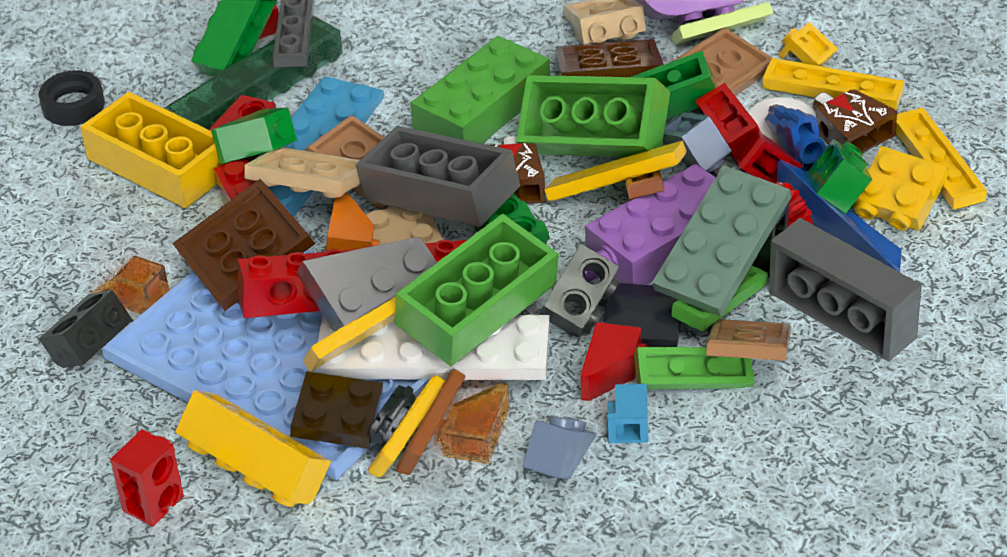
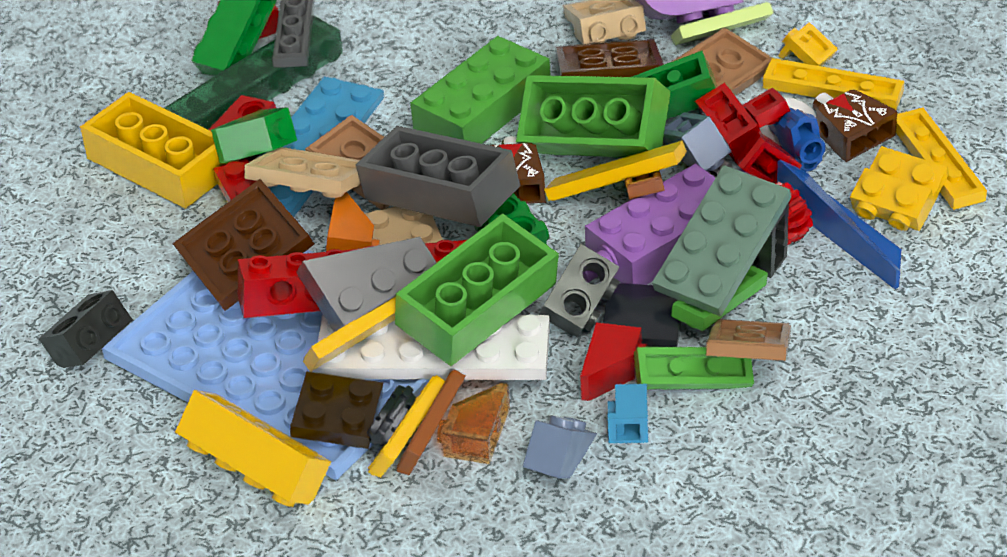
(74, 112): black tyre -> none
(136, 283): clear orange slope -> none
(147, 477): red brick -> none
(767, 107): none -> red plate
(840, 174): green brick -> none
(845, 289): dark grey brick -> none

